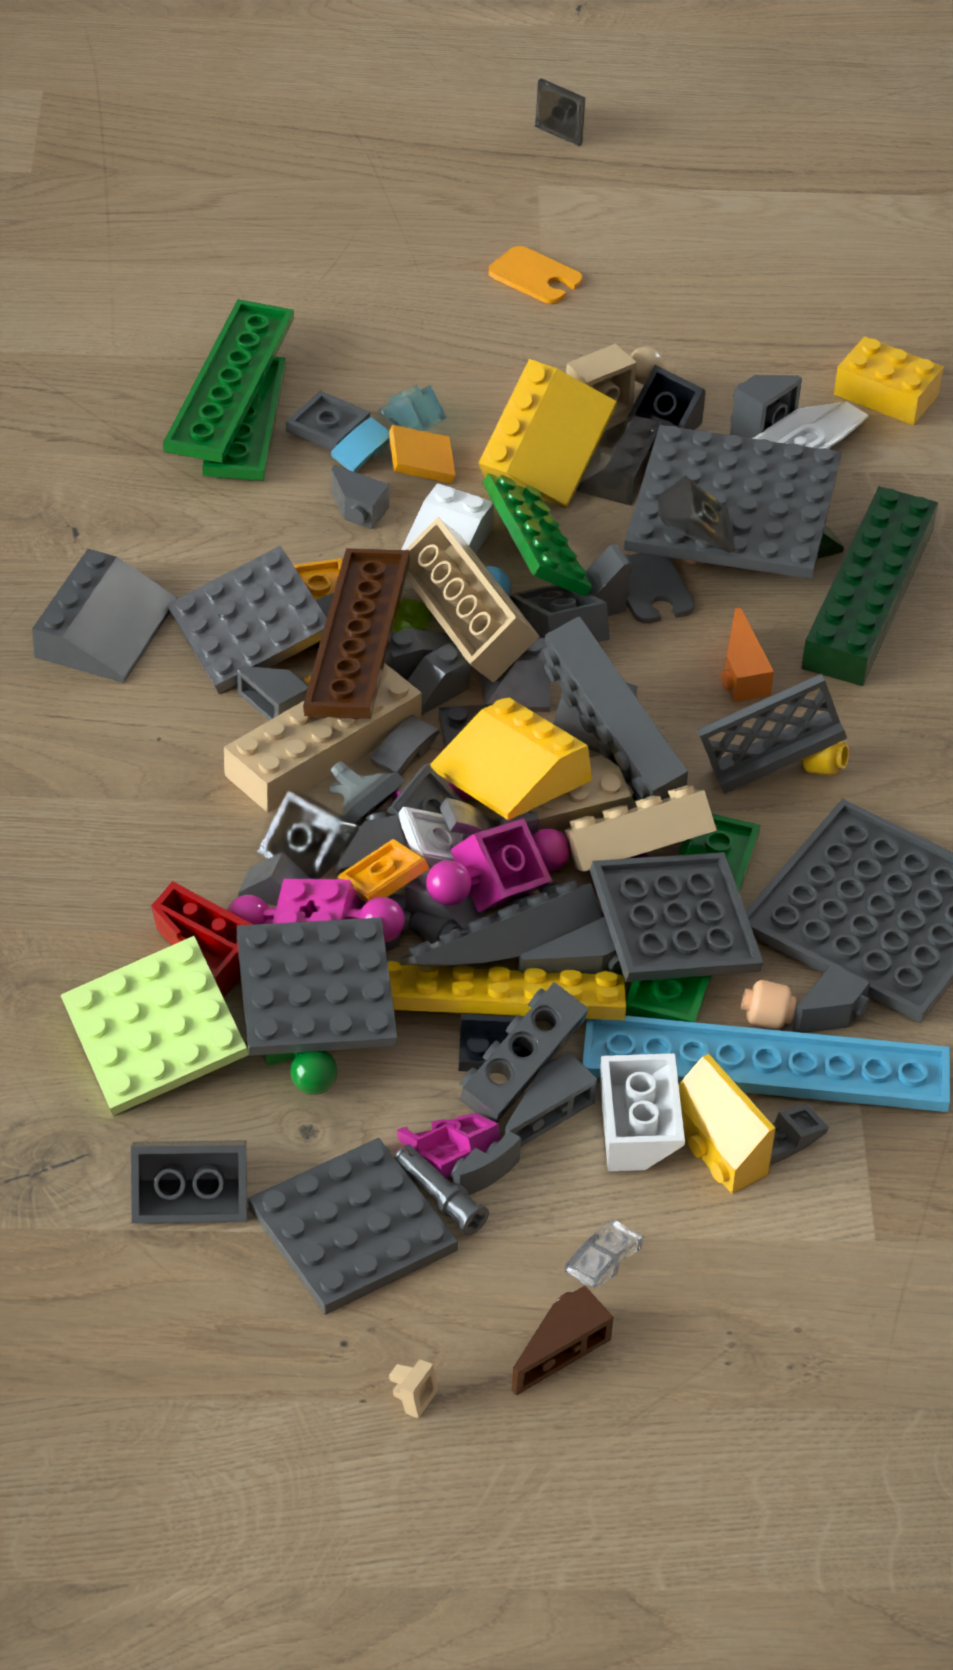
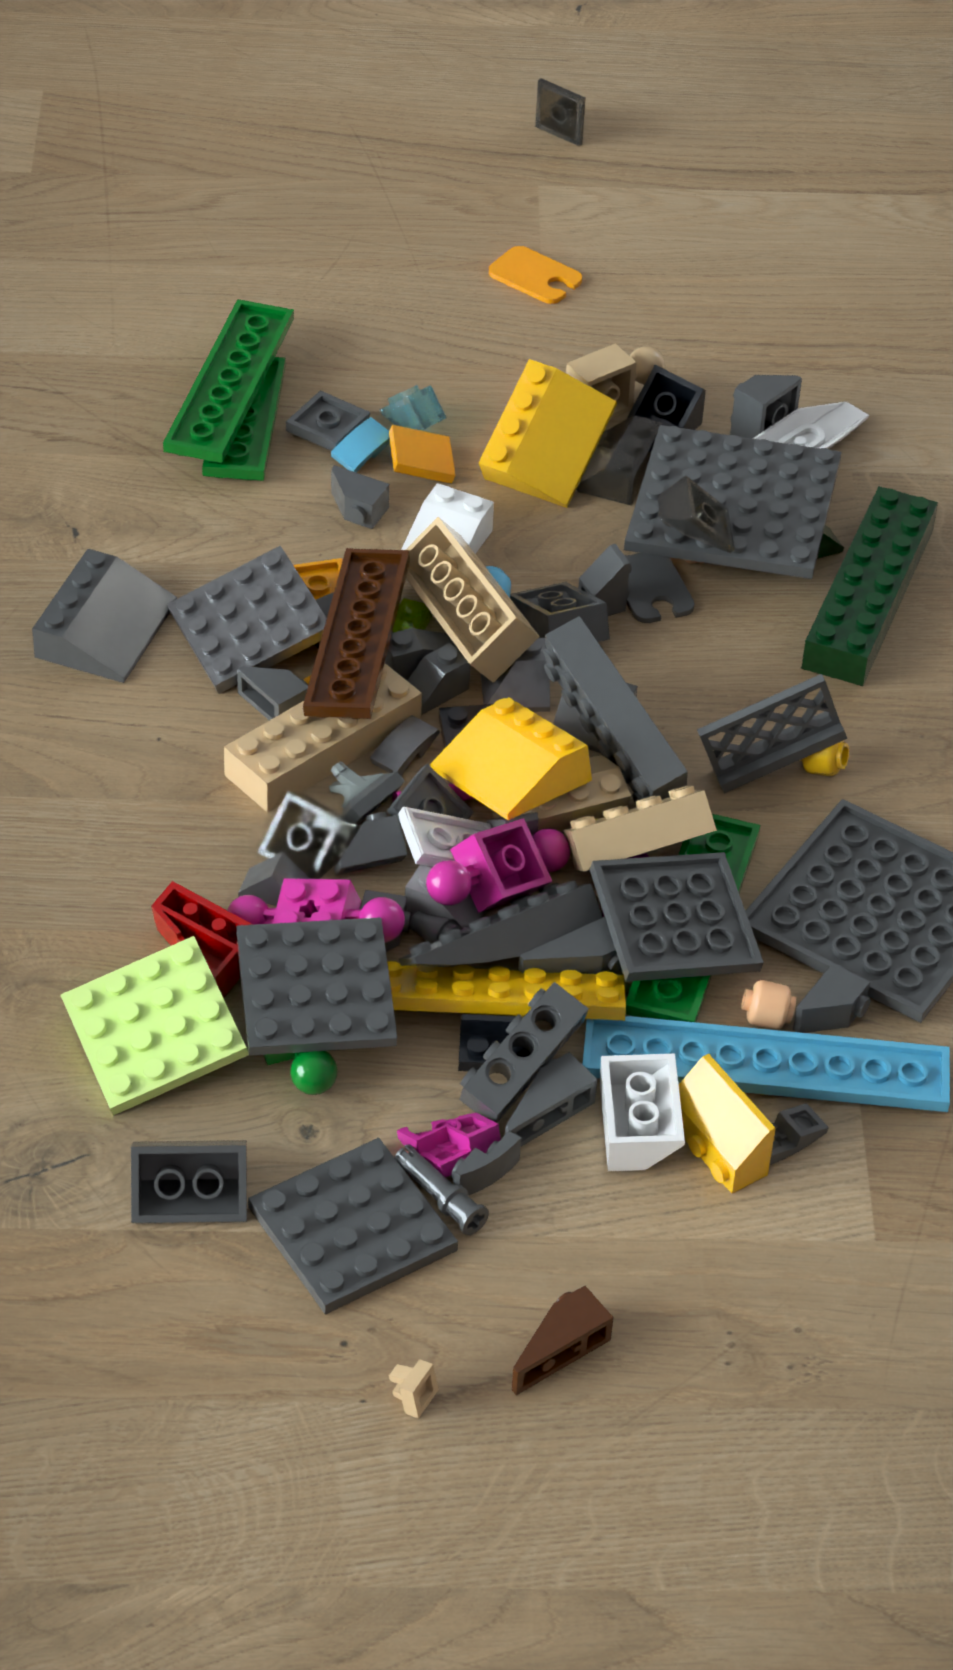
(385, 871): light orange tile -> none
(464, 818): flat silver slope -> none
(536, 534): green plate -> none
(602, 1253): clear slope -> none
(746, 666): orange slope -> none
(888, 380): yellow brick -> none

